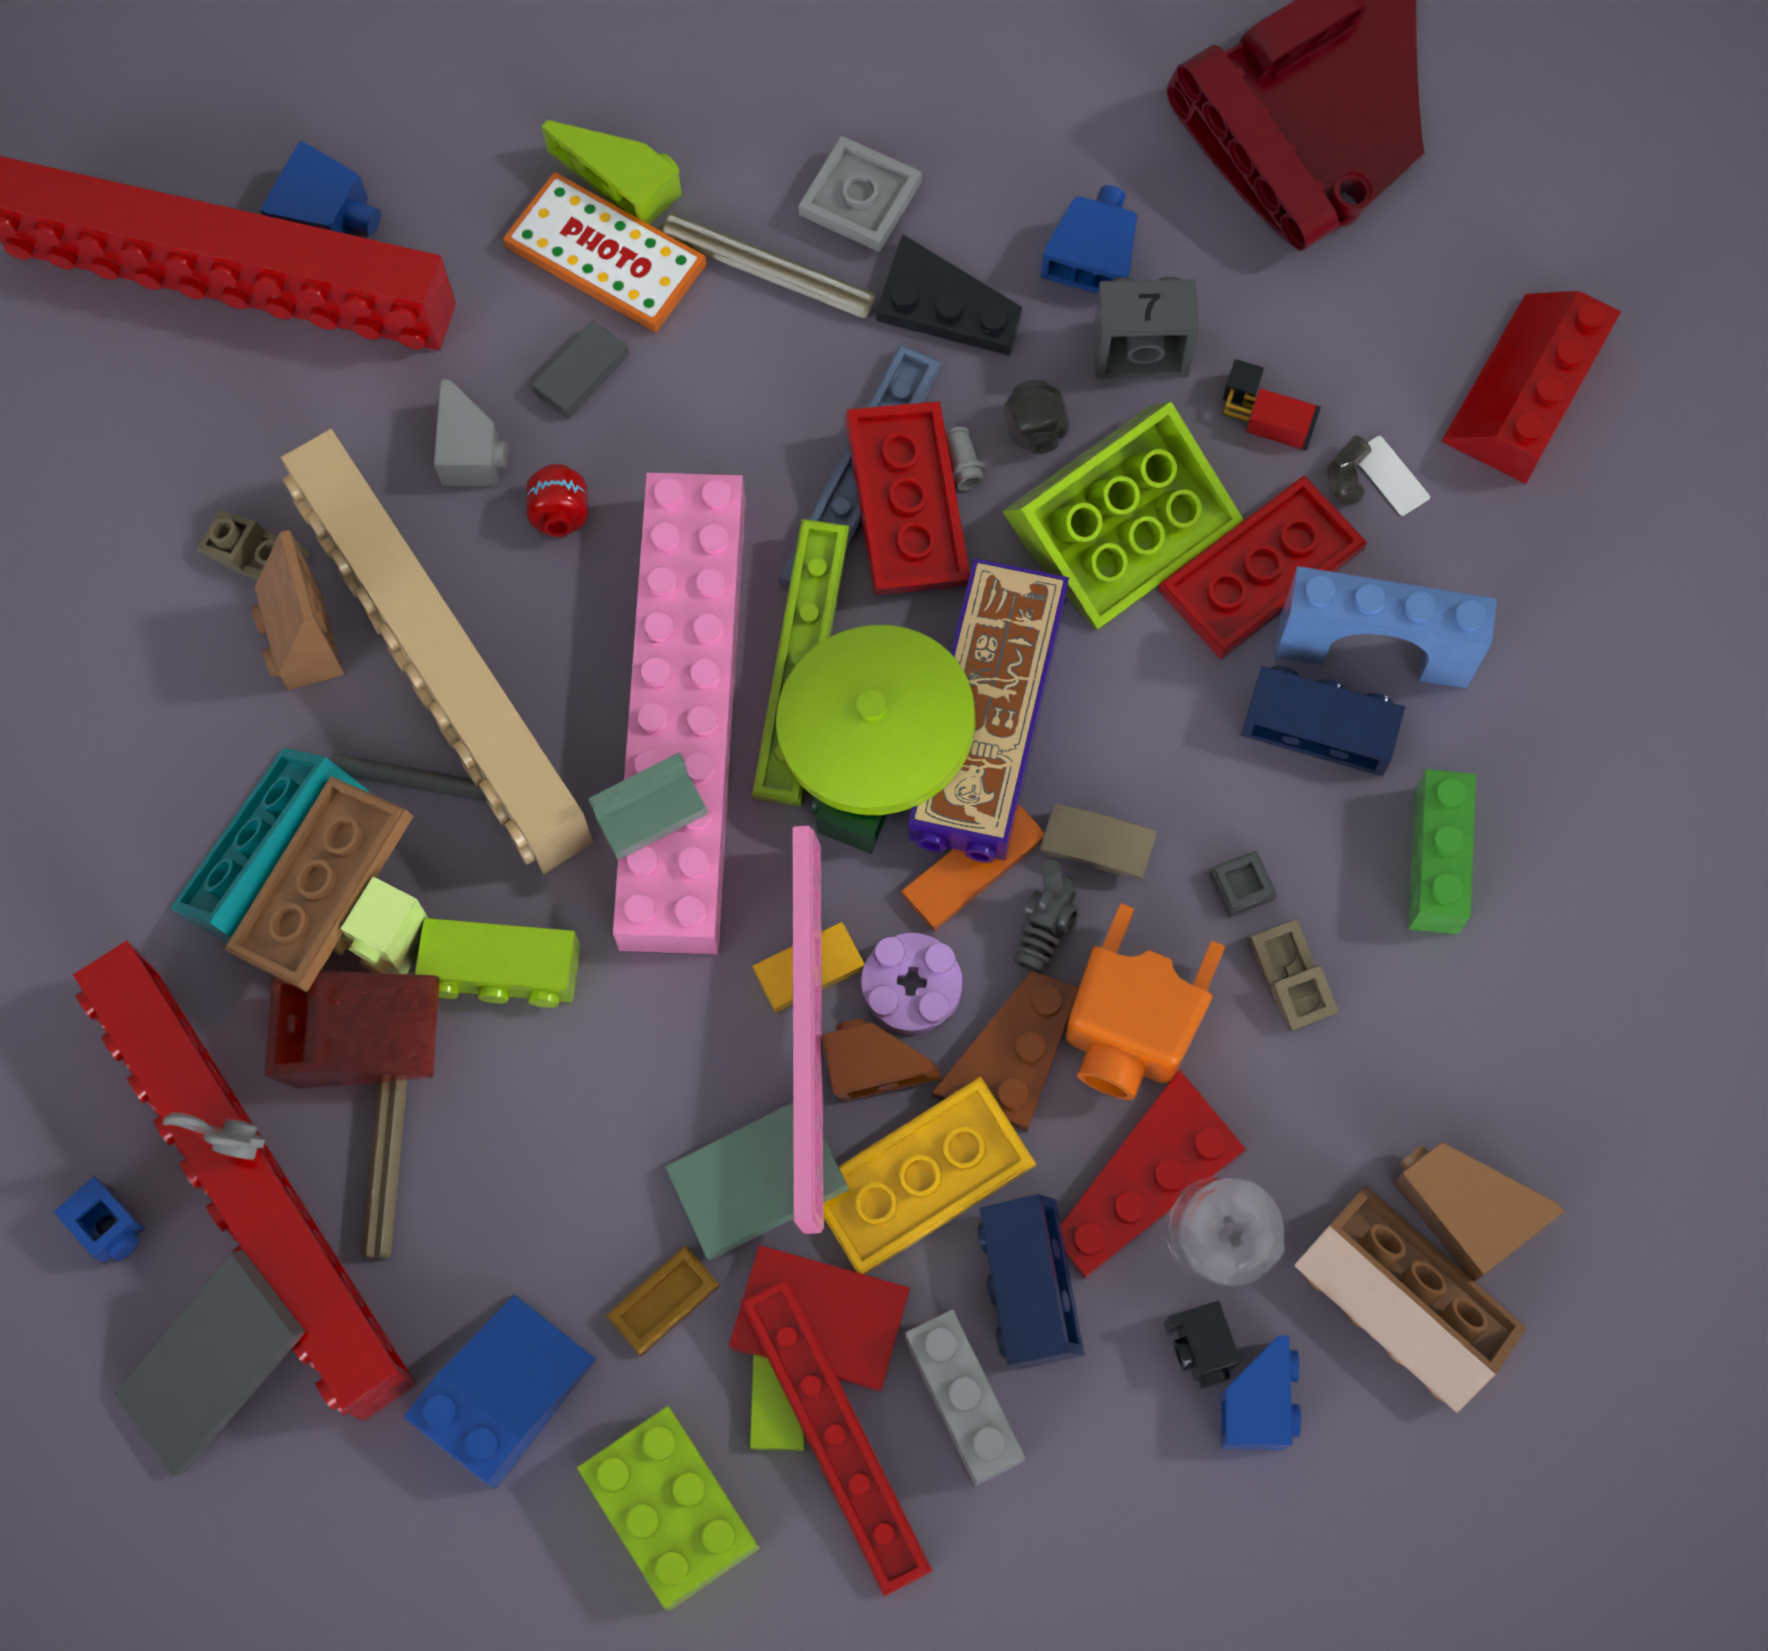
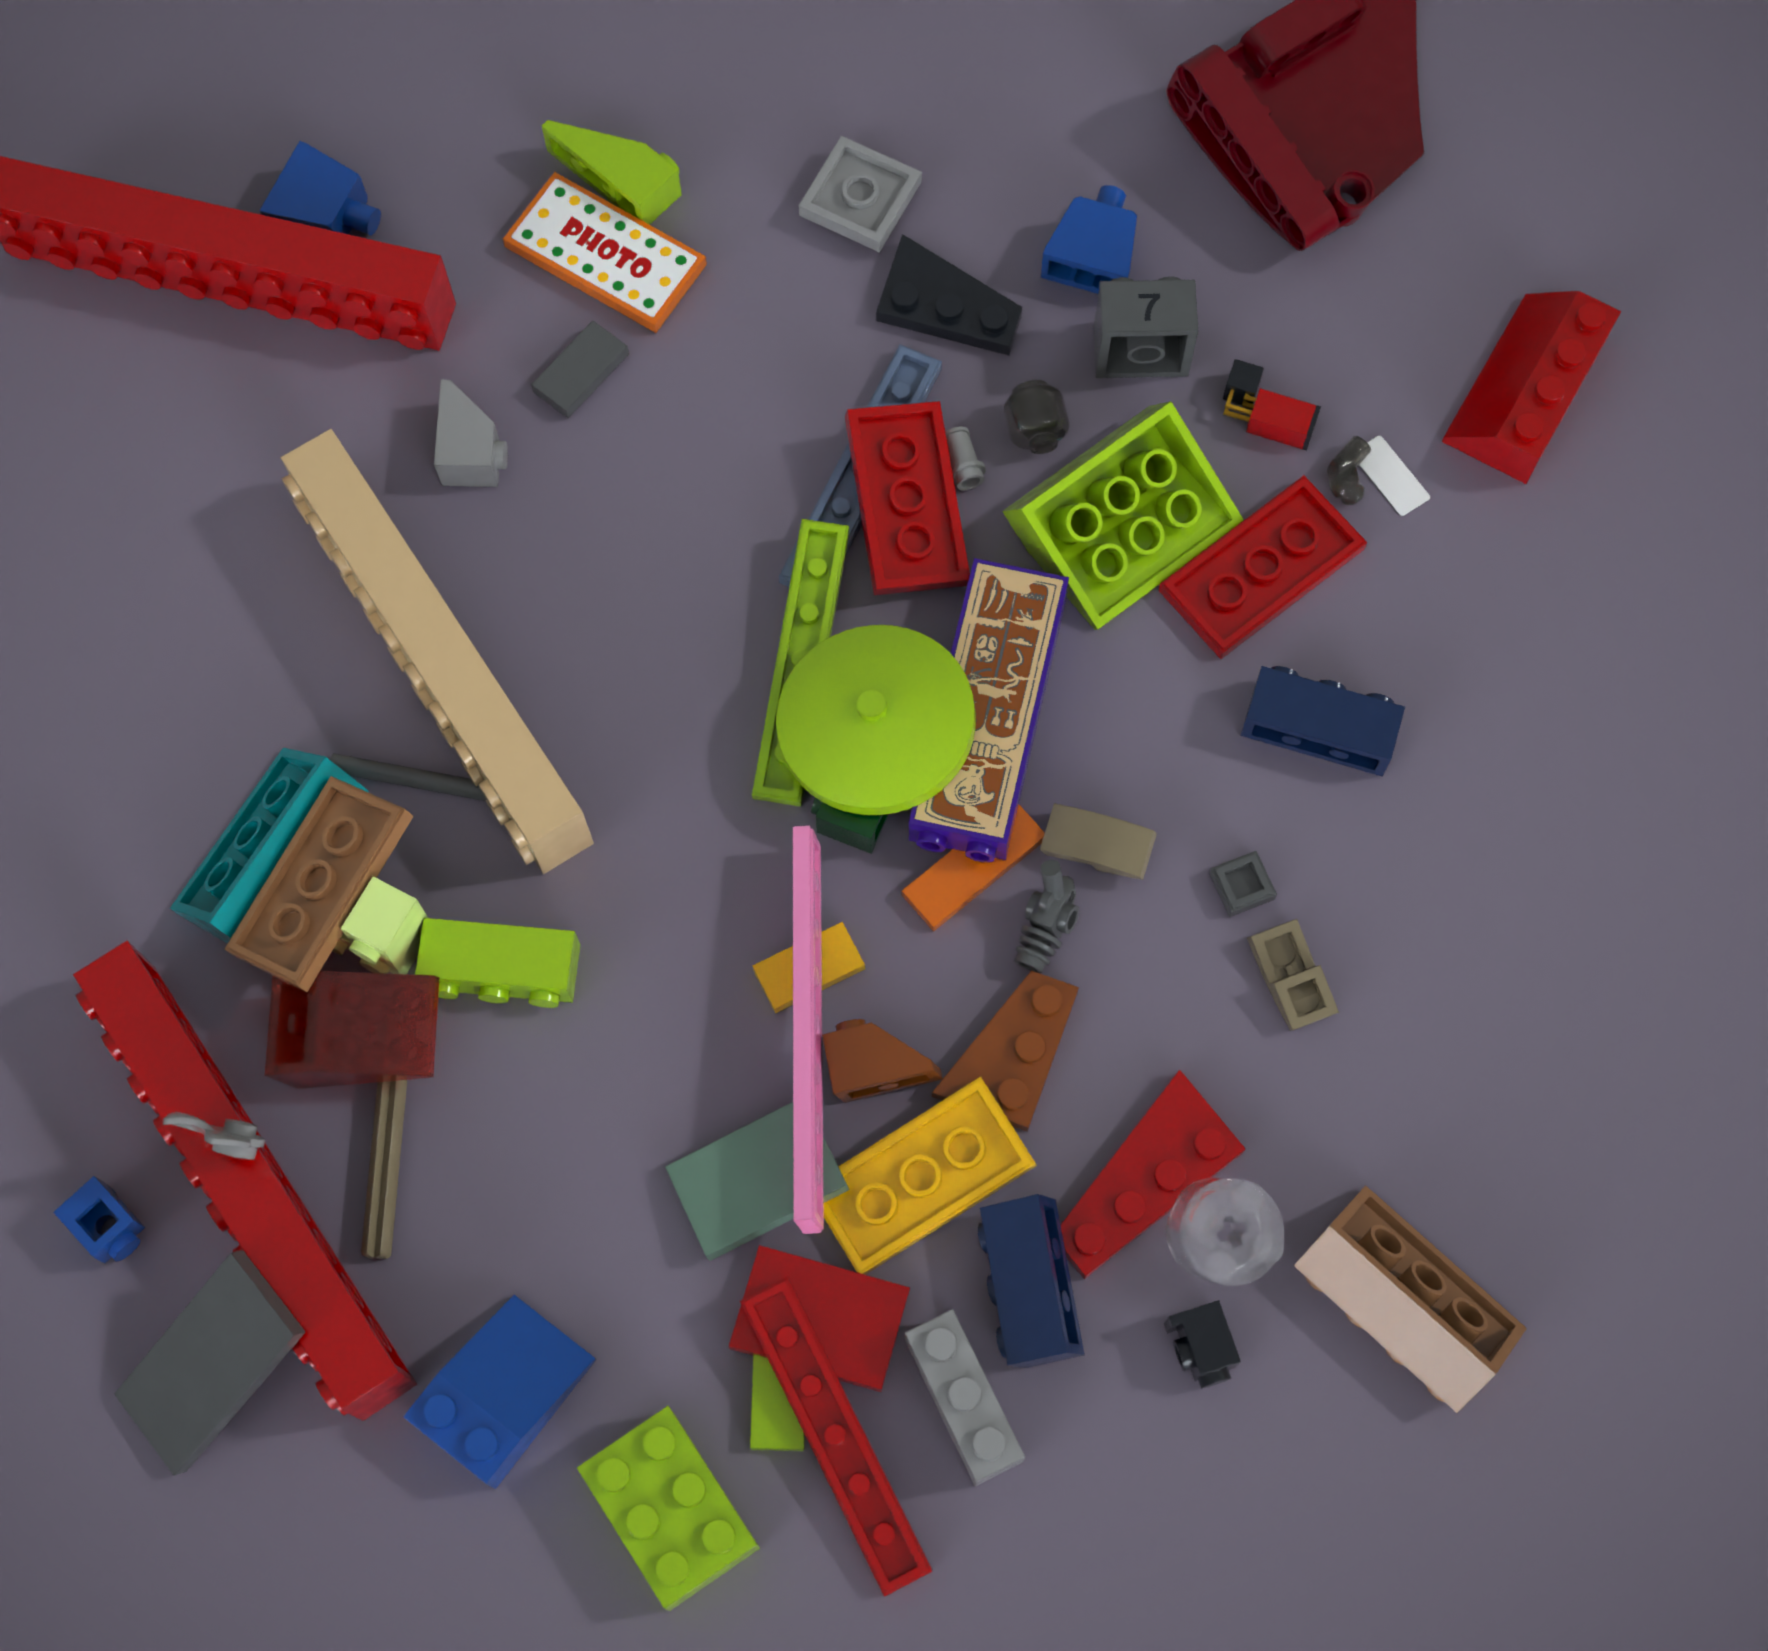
(239, 544): dark tan slope -> none
(294, 619): medium nougat slope -> none
(556, 498): red head -> none
(647, 806): sand green panel -> none
(663, 1301): pearl gold tile -> none
(683, 704): bright pink brick -> none
(770, 266): dark tan axle -> none
(930, 1005): lavender plate -> none
(1135, 1014): orange piece -> none
(1258, 1404): blue slope -> none
(1442, 851): bright green brick -> none
(1446, 624): medium blue arch -> none
(1472, 1207): medium nougat slope -> none

